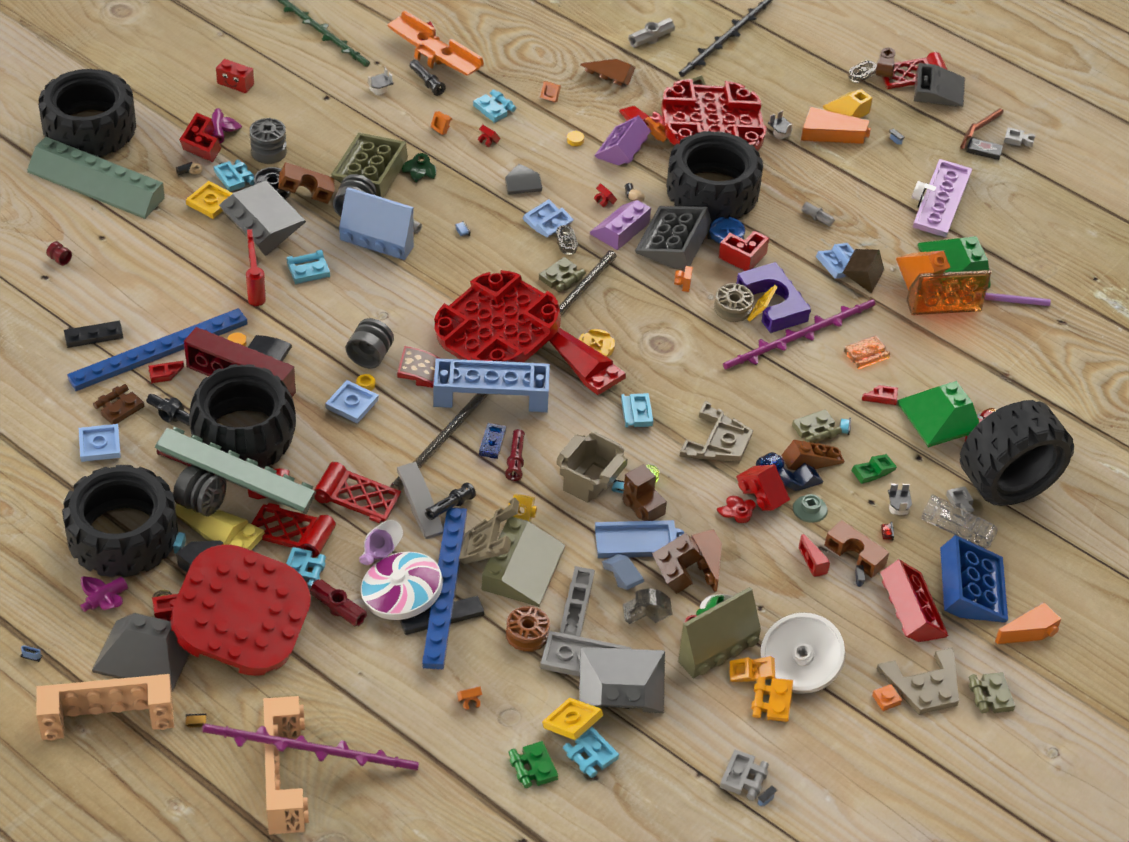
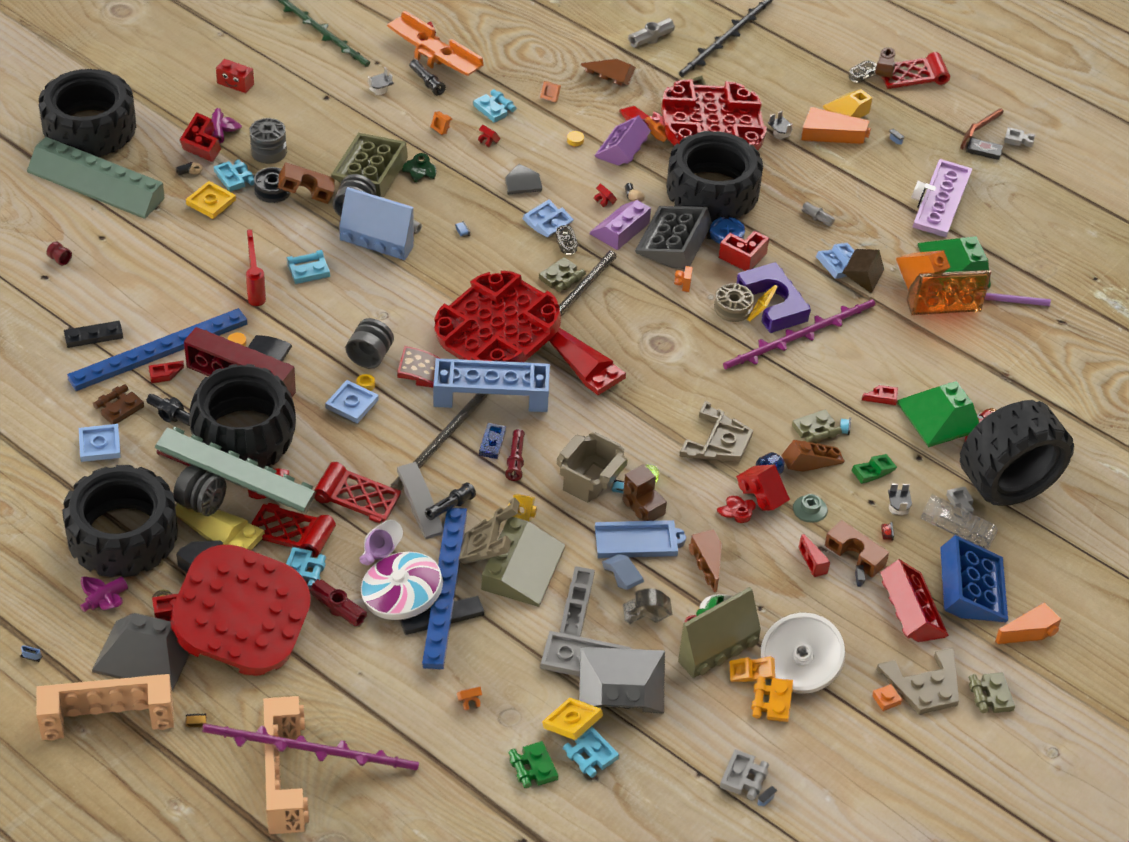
(179, 542): medium azure piece -> none
(263, 212): slope -> none
(527, 628): dark orange wheel -> none
(599, 340): yellow tile -> none
(637, 410): medium azure plate -> none
(674, 560): brick -> none
(802, 478): dark blue slope -> none
(867, 352): clear orange plate -> none
(938, 86): dark grey slope -> none

